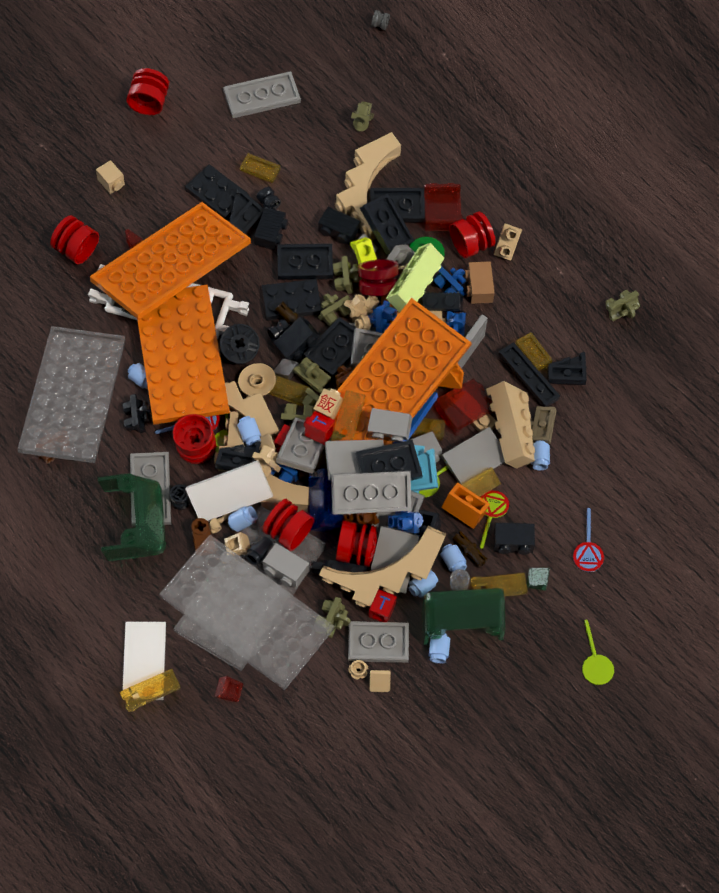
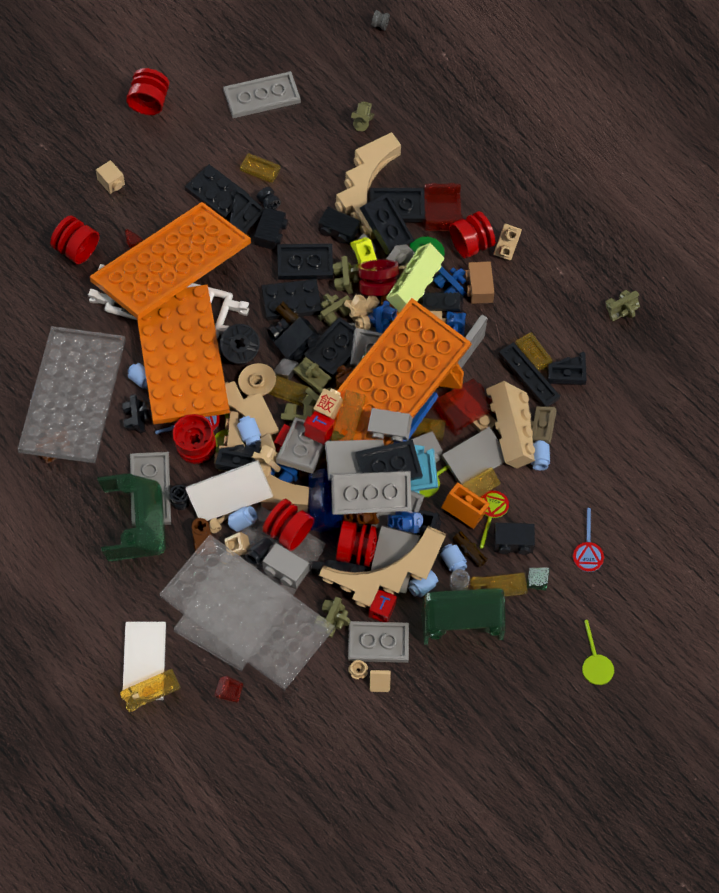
(439, 649): light blue brick -> none

